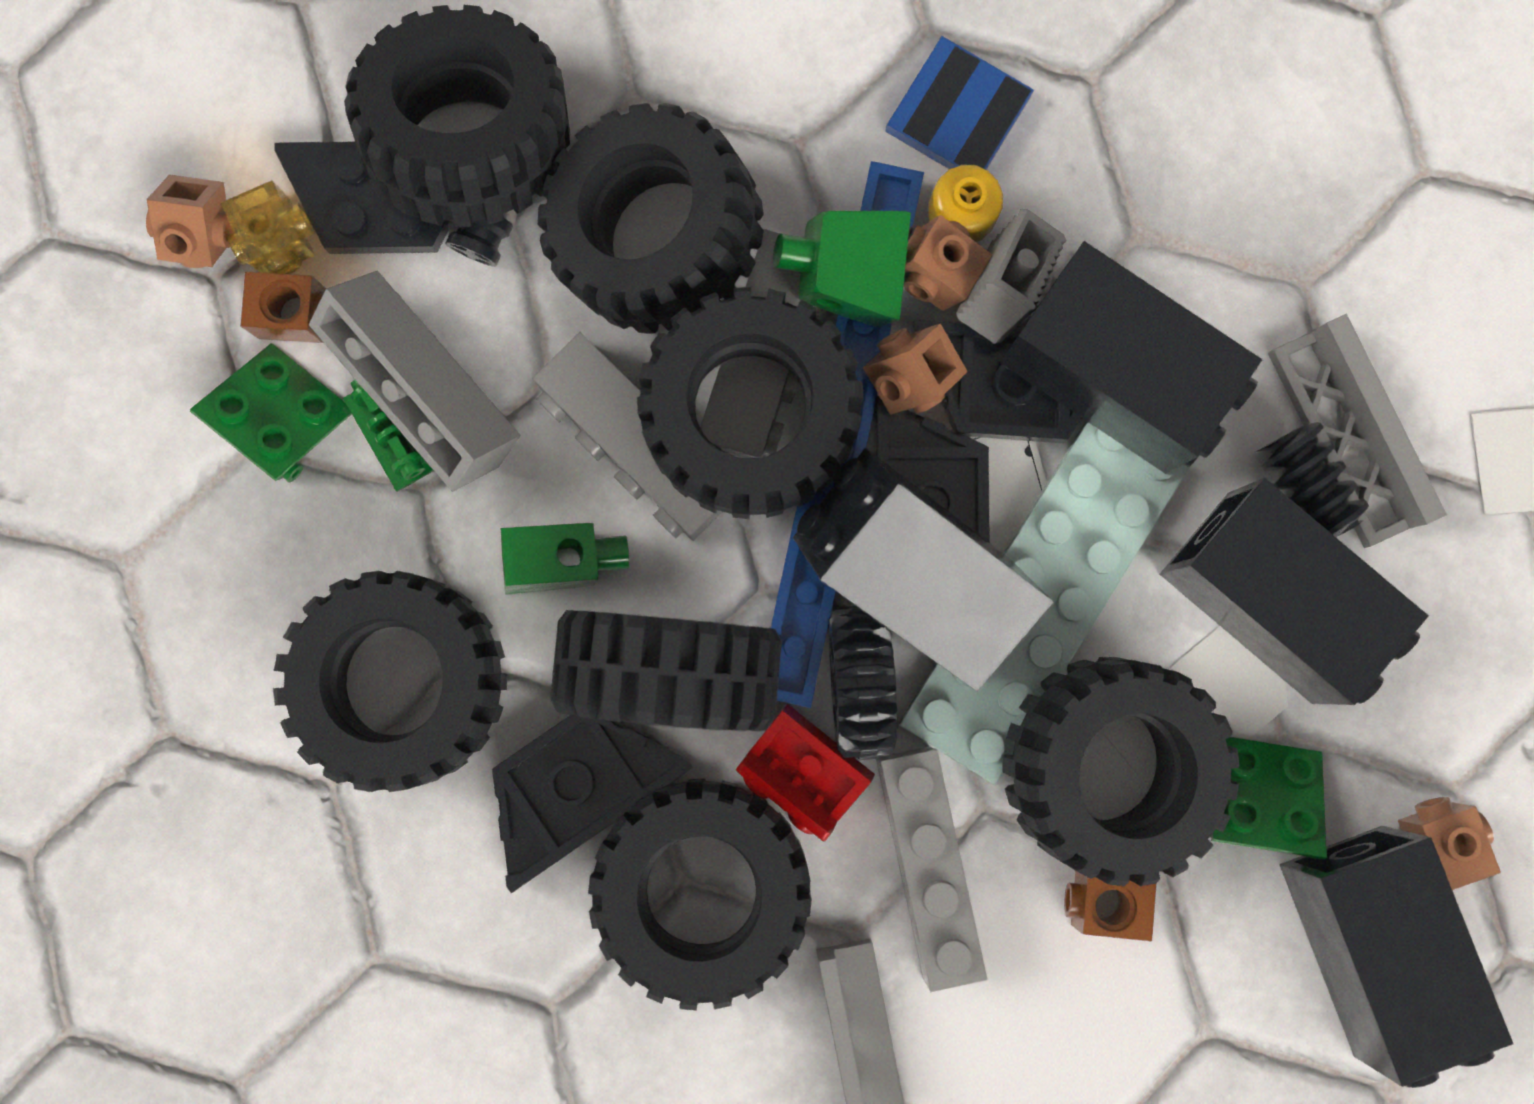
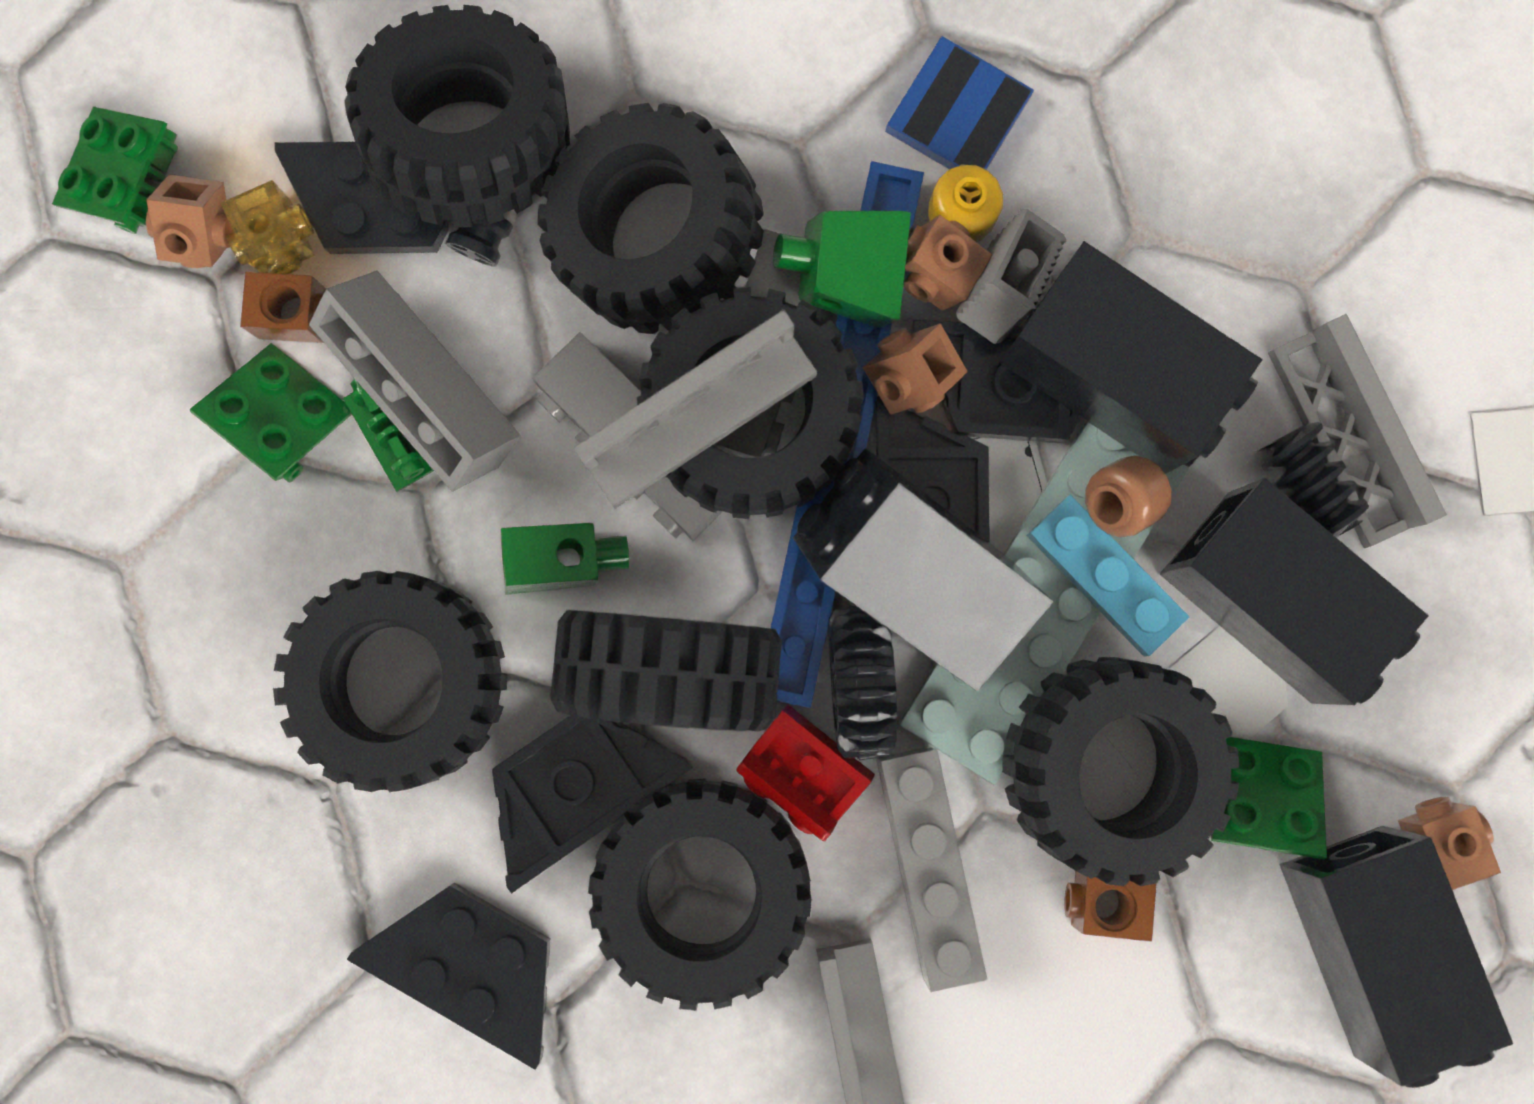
(112, 166): none -> green hinge
(469, 968): none -> black wing
(696, 410): none -> light grey fence
(1108, 576): none -> medium azure plate
(1128, 496): none -> nougat head

